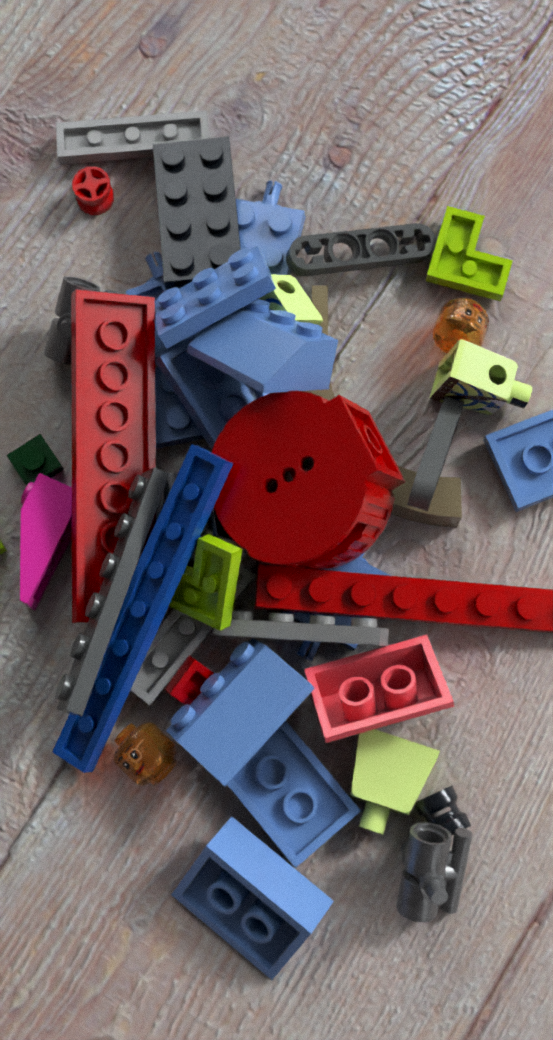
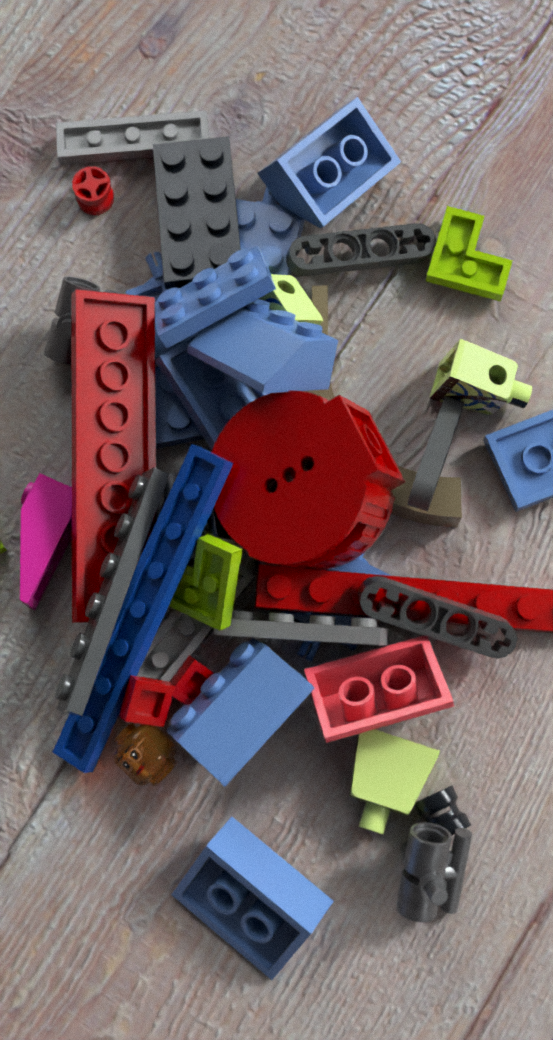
(34, 458): dark green plate -> none
(147, 701): none -> red plate
(292, 795): medium blue plate -> none
(330, 165): none -> medium blue slope
(439, 612): none -> dark grey beam
(460, 320): clear orange head -> none

